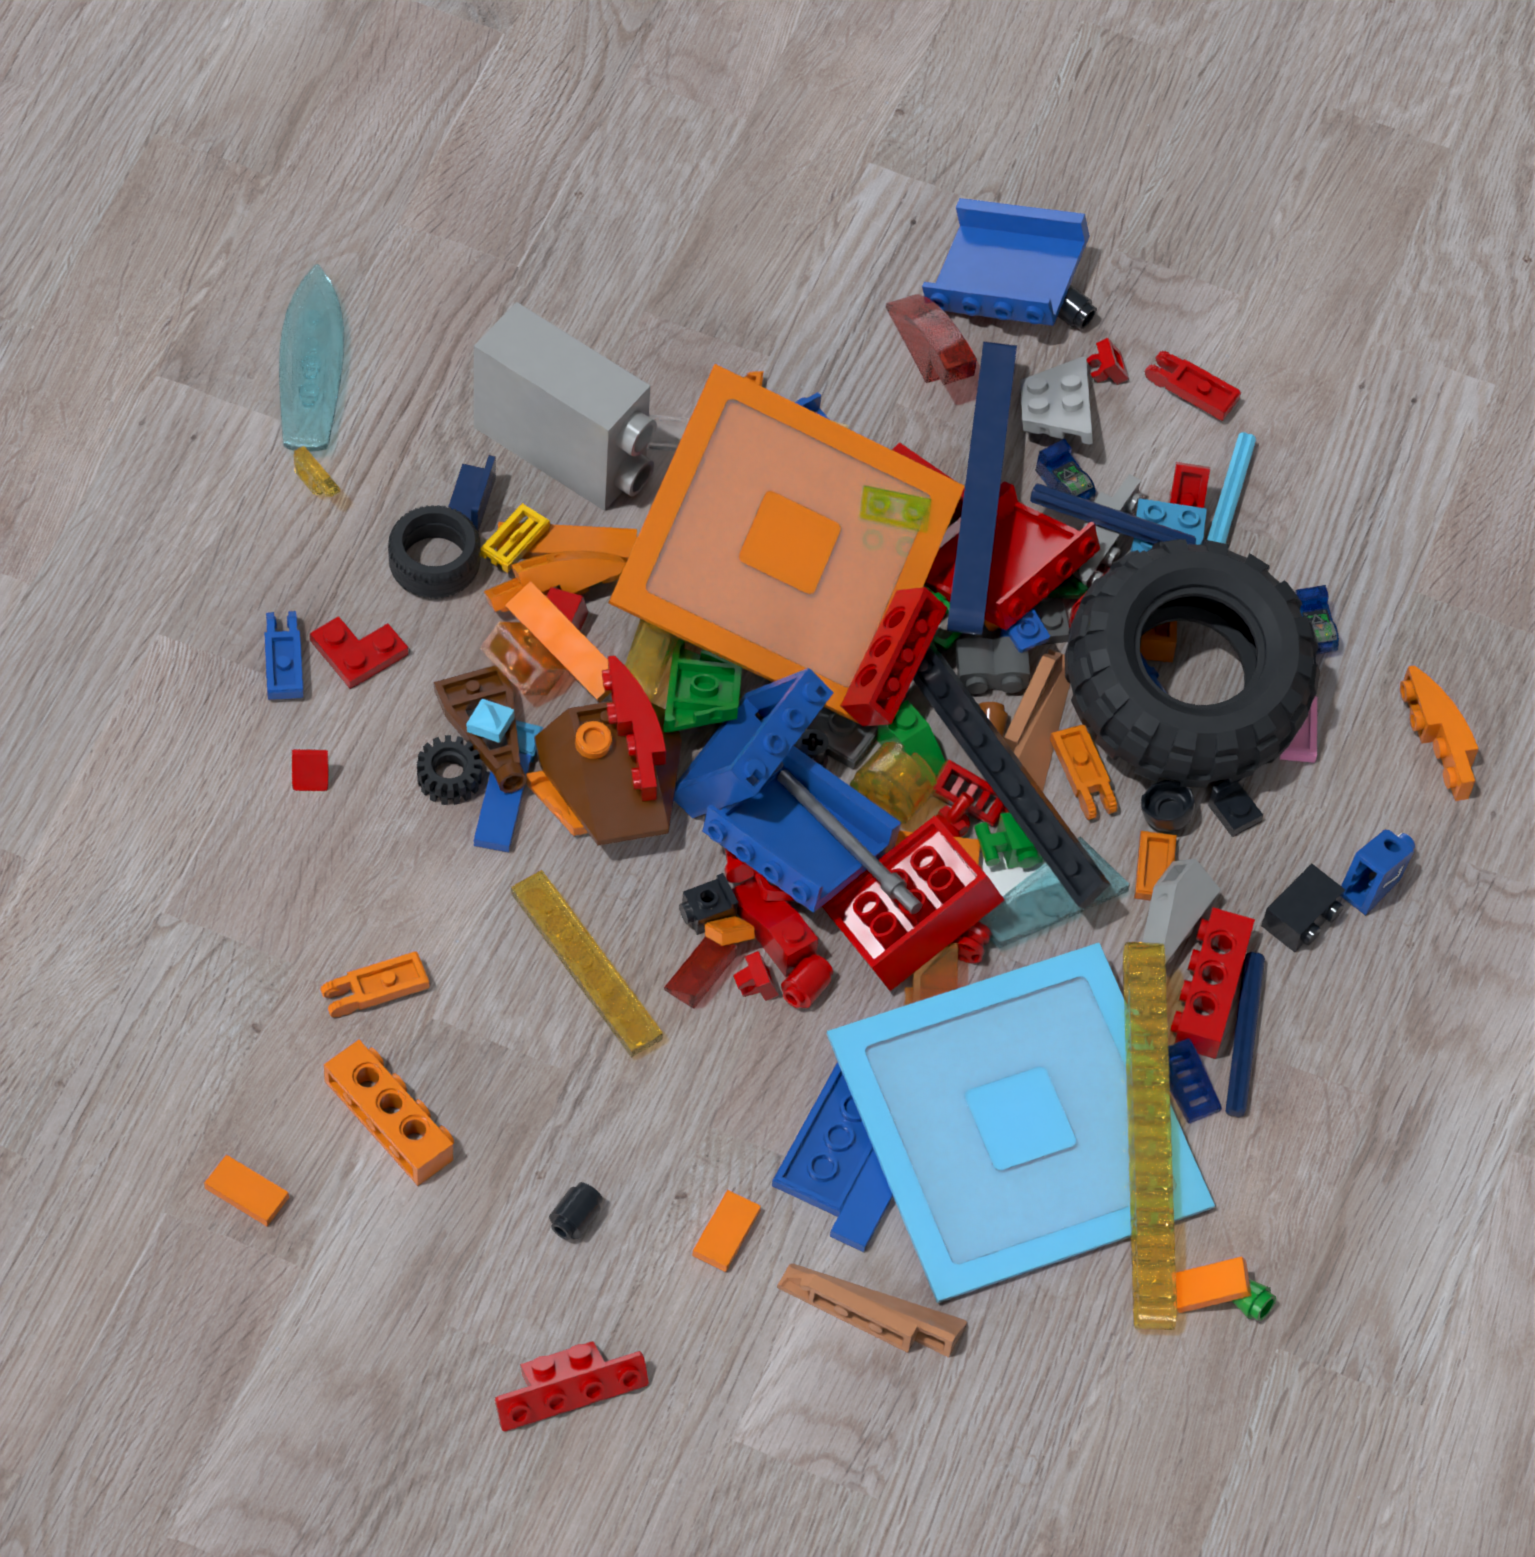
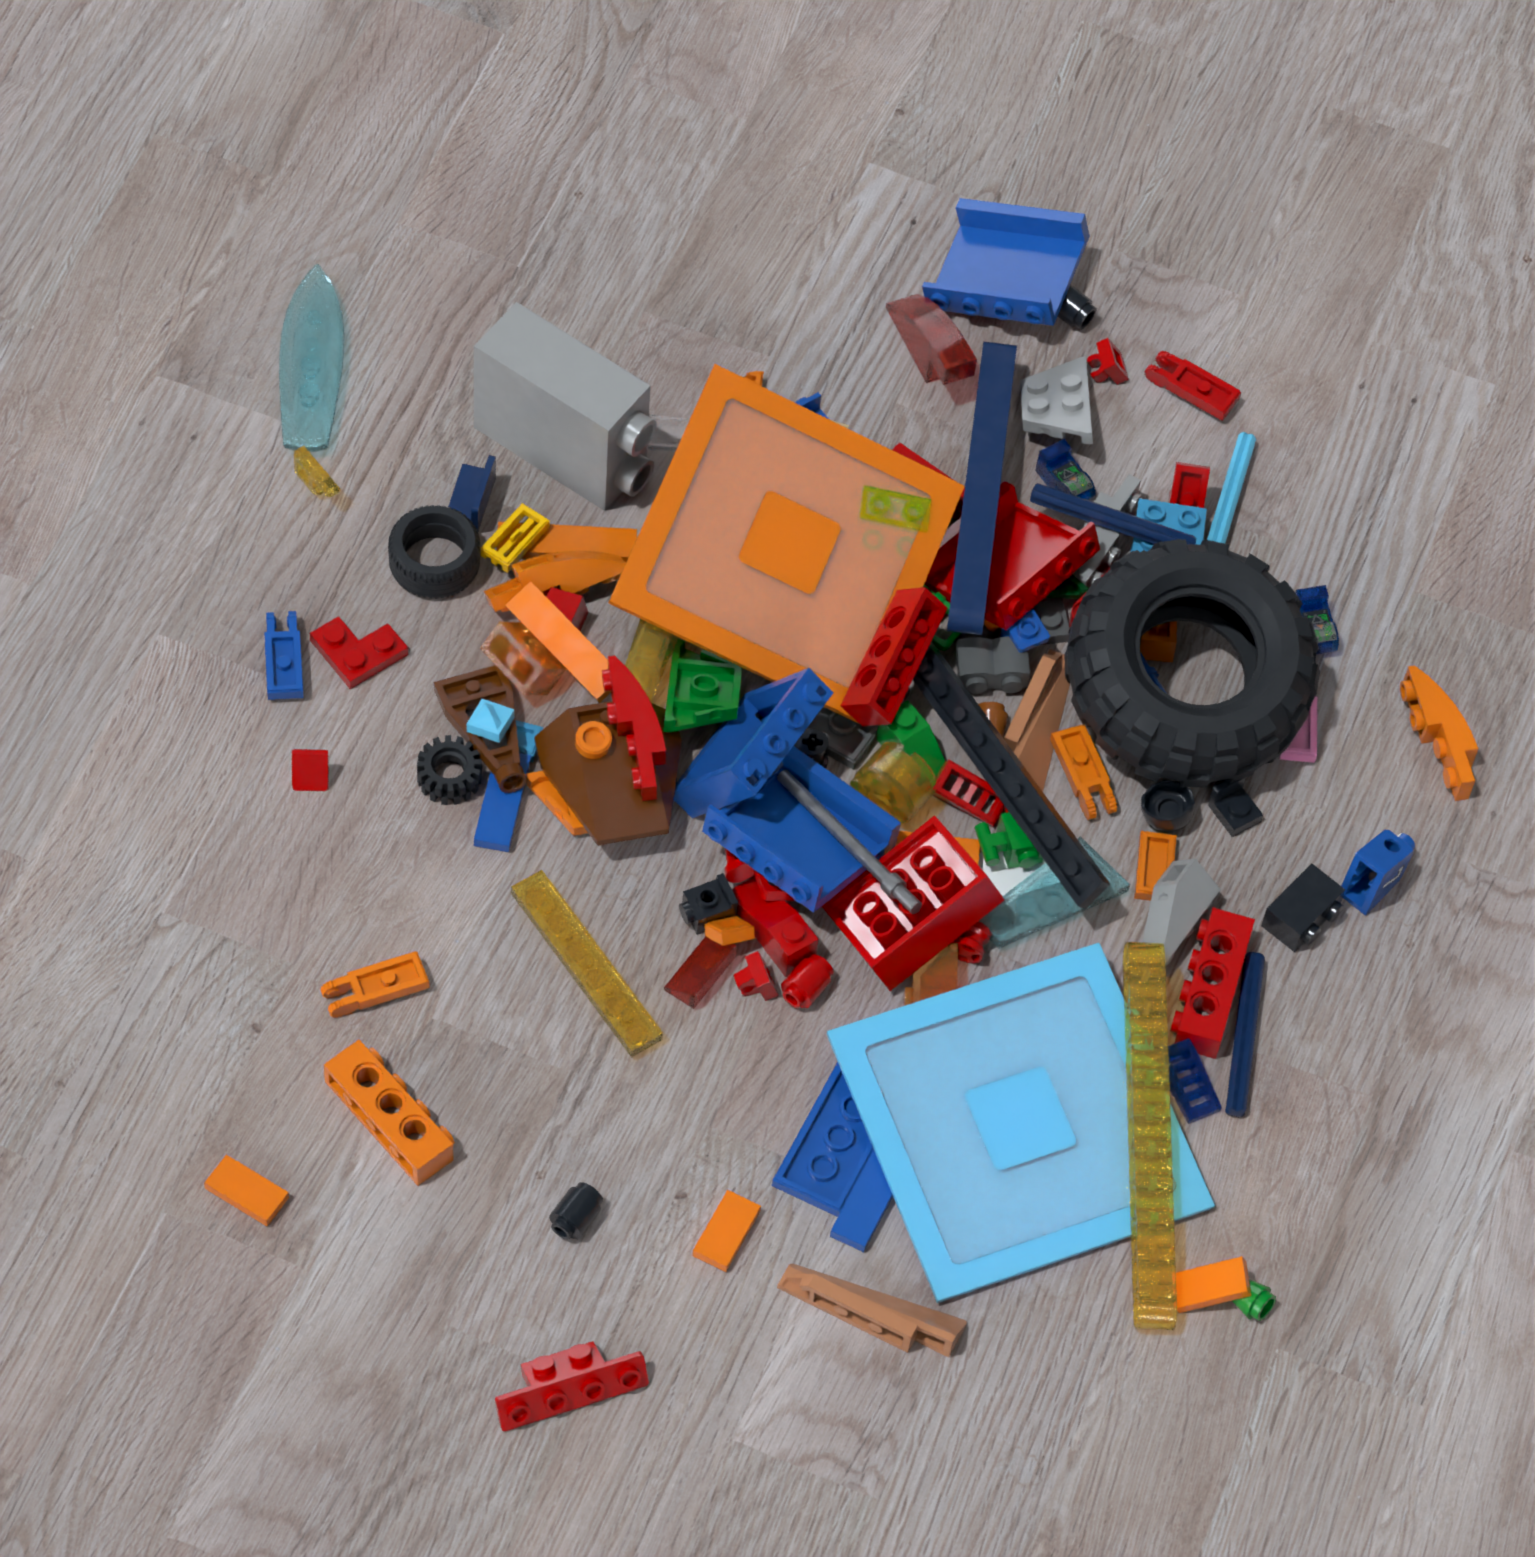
(954, 817): red plate -> none

